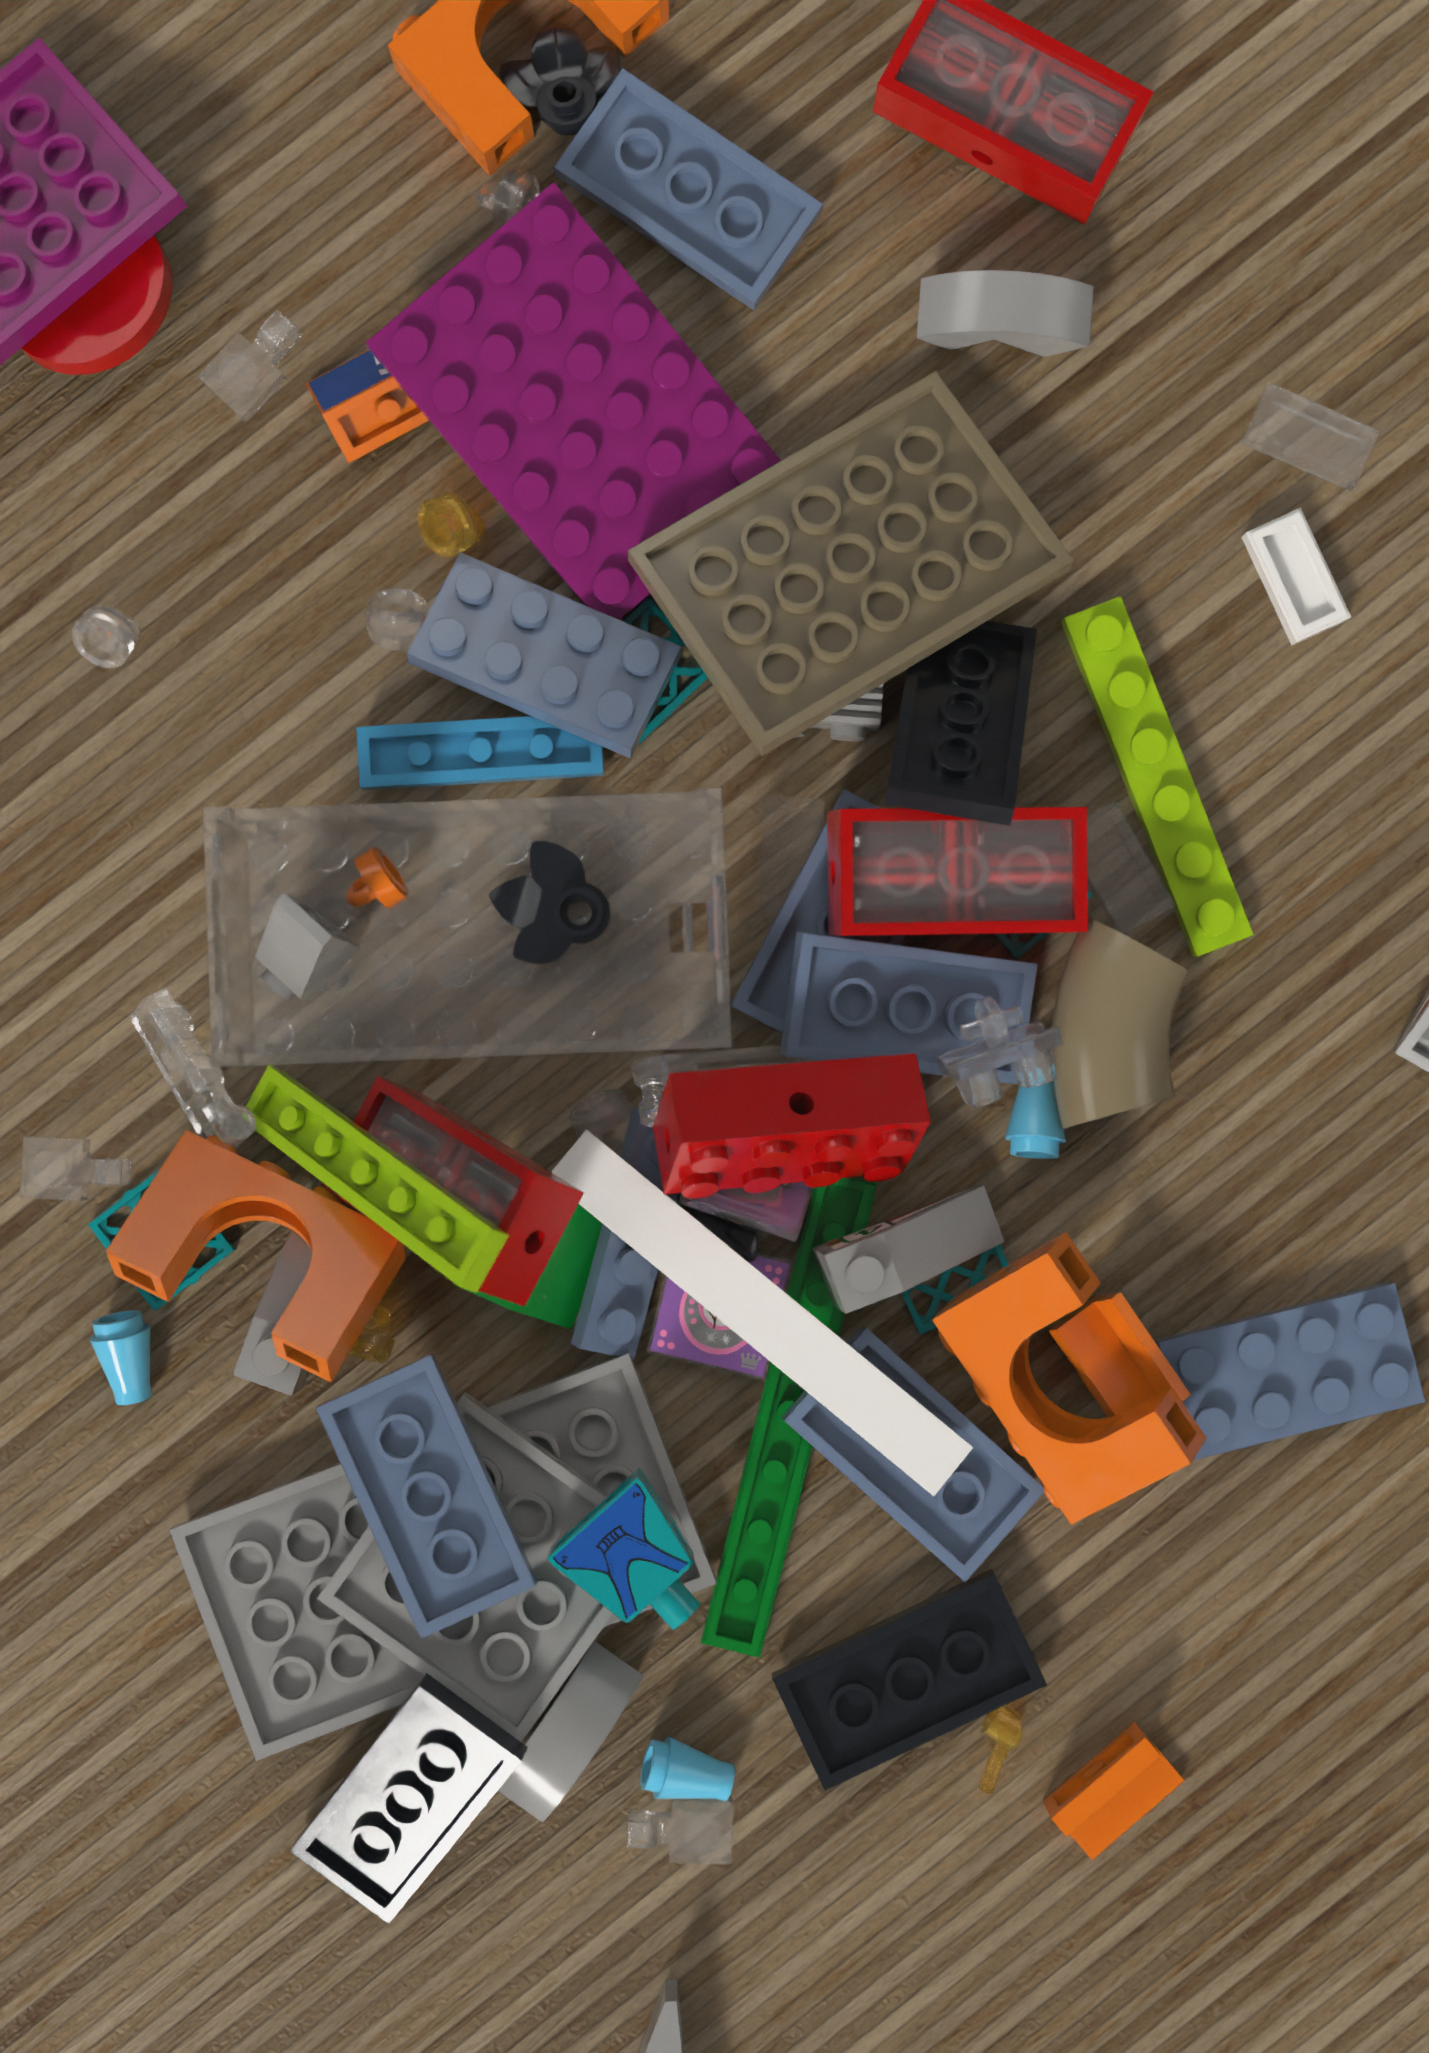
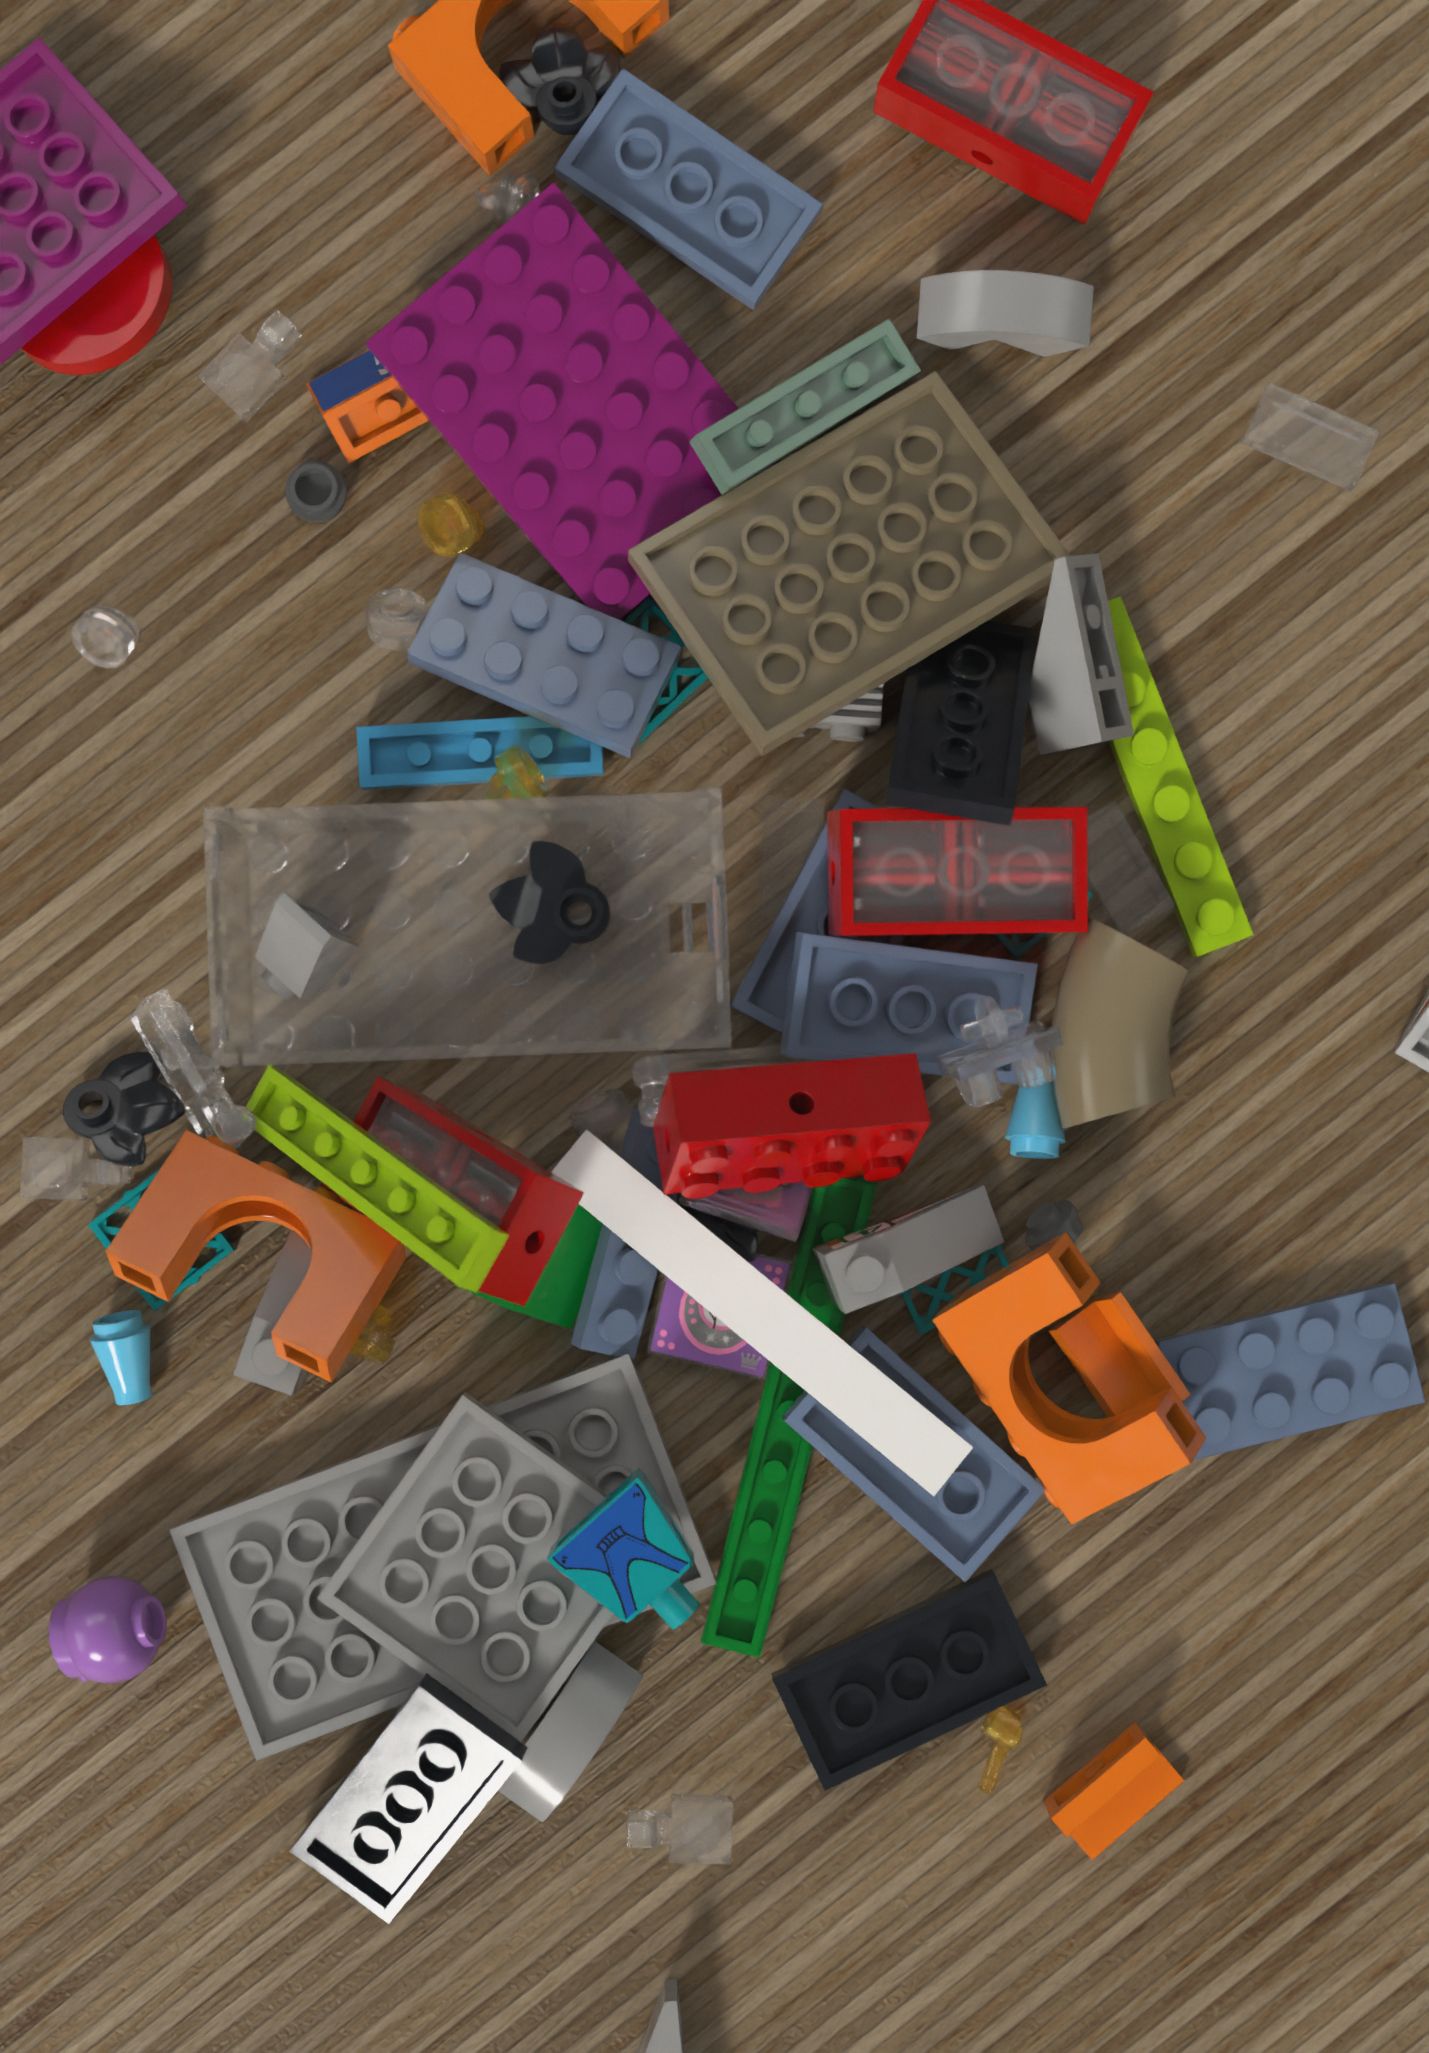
(107, 1630): none -> medium lavender piece
(130, 1108): none -> black plate
(316, 491): none -> dark grey plate
(377, 880): orange tile -> none
(427, 1495): sand blue plate -> none
(519, 774): none -> clear yellow tile
(684, 1772): medium azure cone -> none
(804, 406): none -> sand green plate
(1051, 1221): none -> dark grey plate
(1077, 671): none -> light grey slope
(1296, 576): white tile -> none

